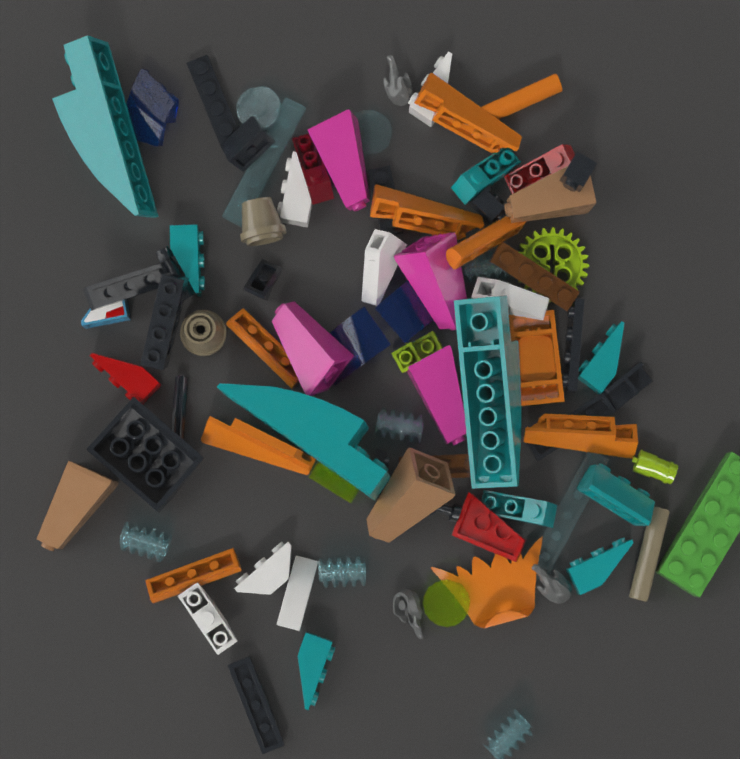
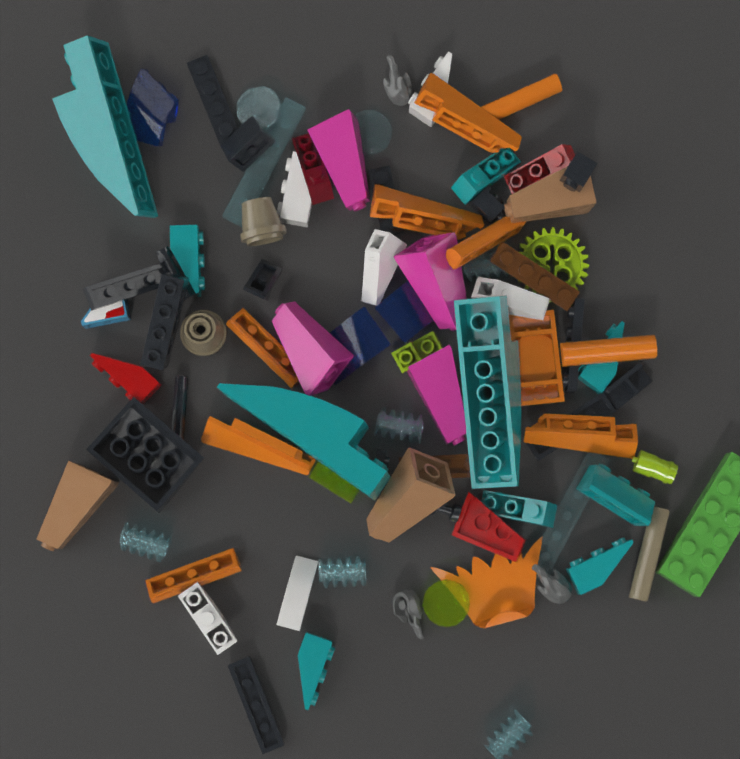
(269, 573): white slope -> none
(608, 350): none -> orange brick

